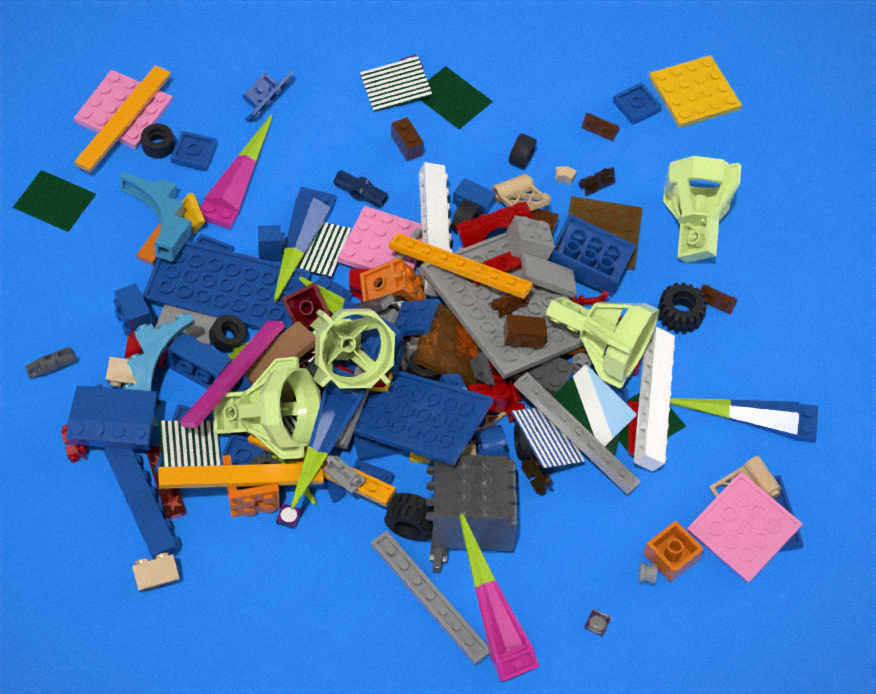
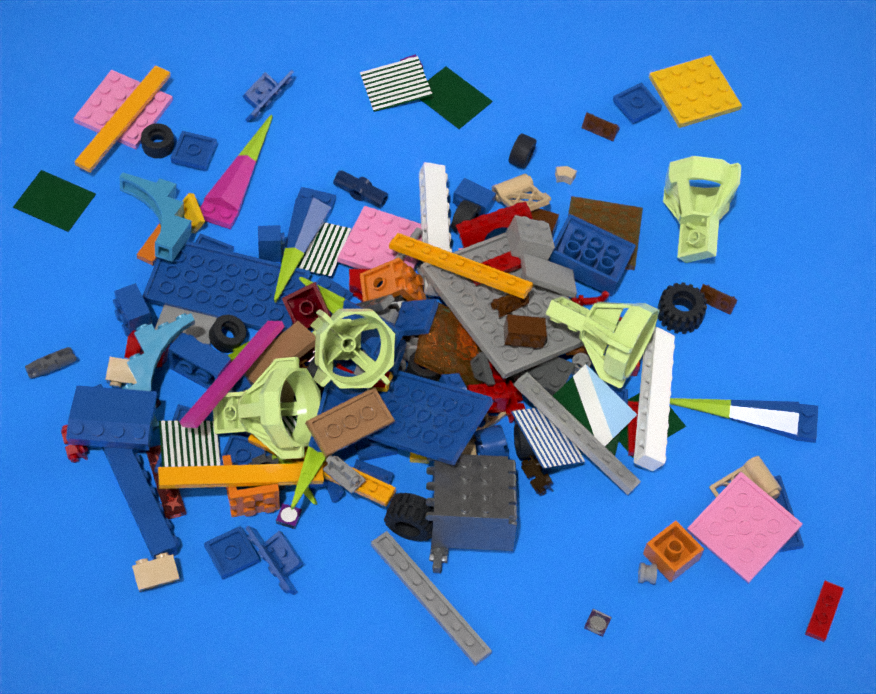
(231, 552): none -> blue plate
(279, 555): none -> blue bracket
(349, 422): none -> medium nougat tile
(407, 139): brick -> none
(505, 637): dark pink plate -> none
(598, 181): dark brown hinge -> none
(824, 611): none -> red plate

